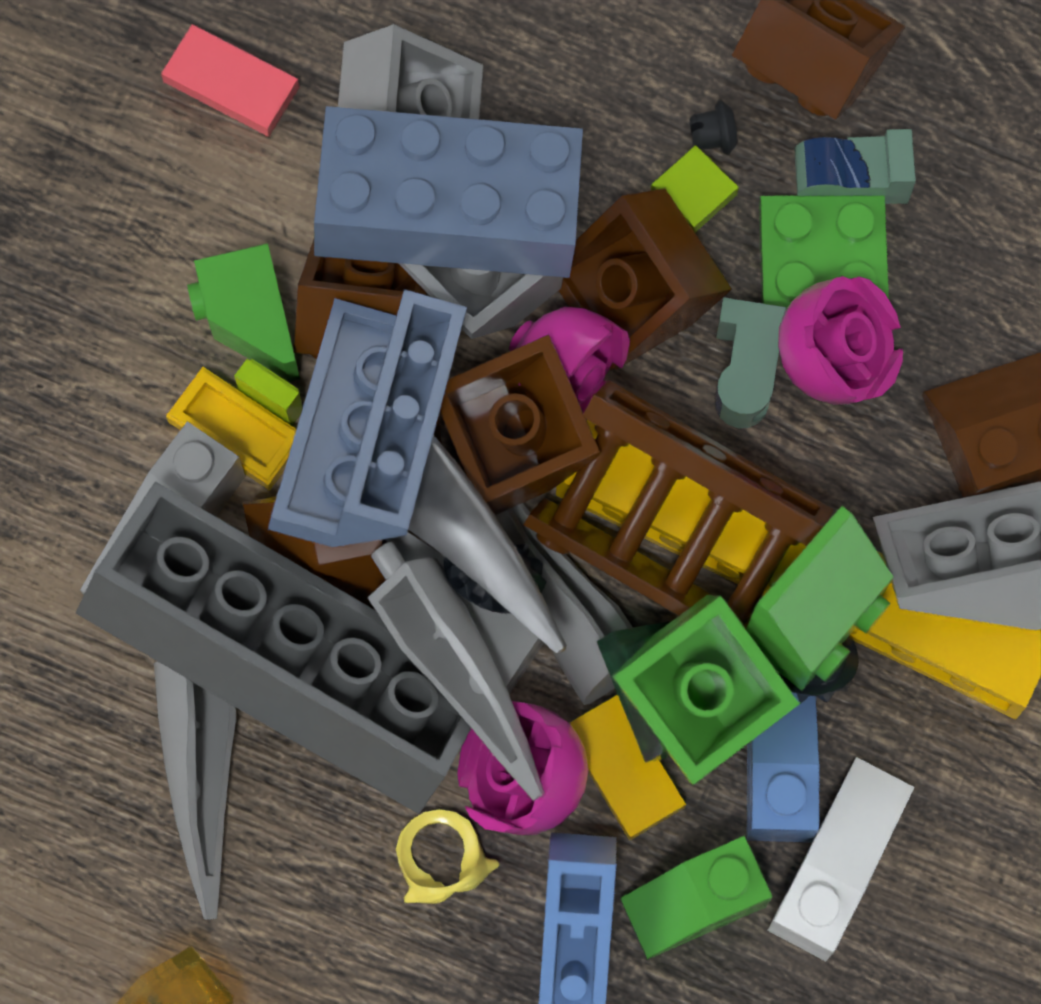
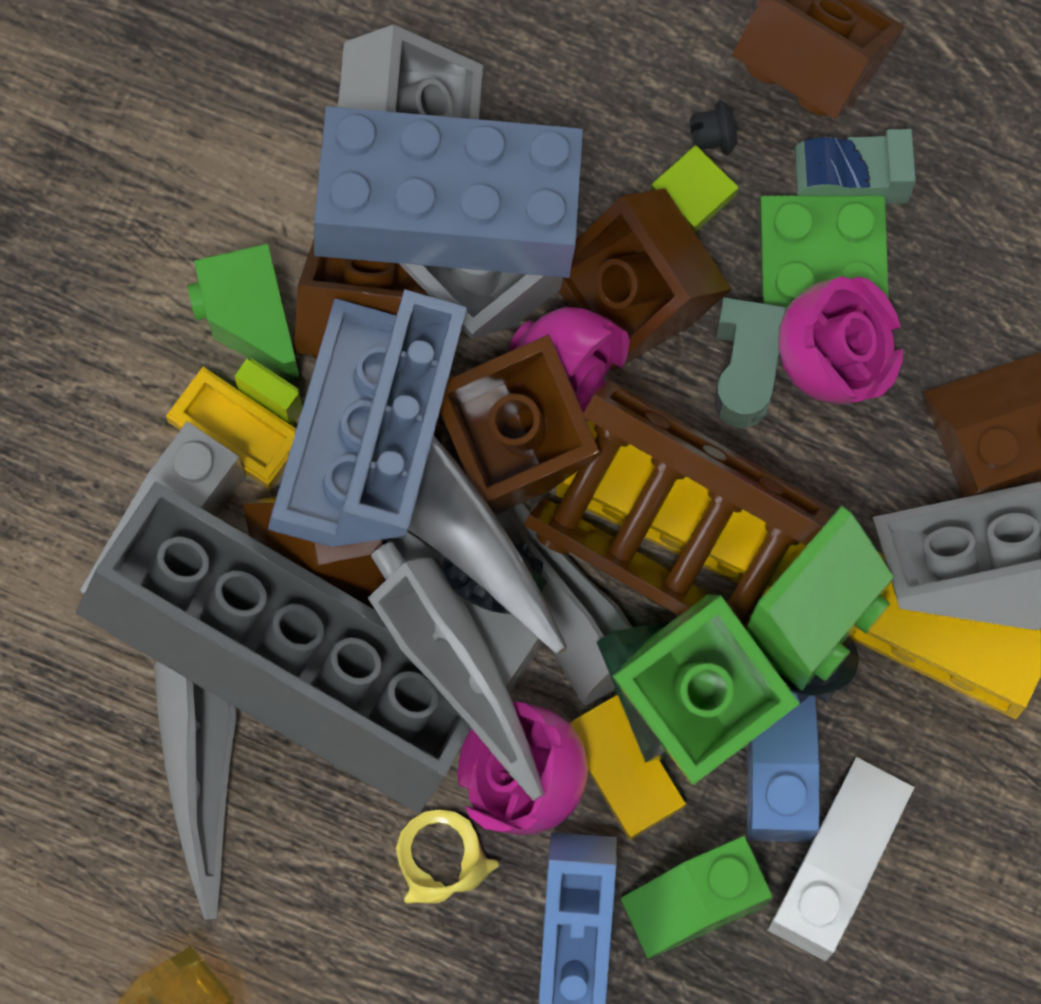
(230, 80): coral tile -> none

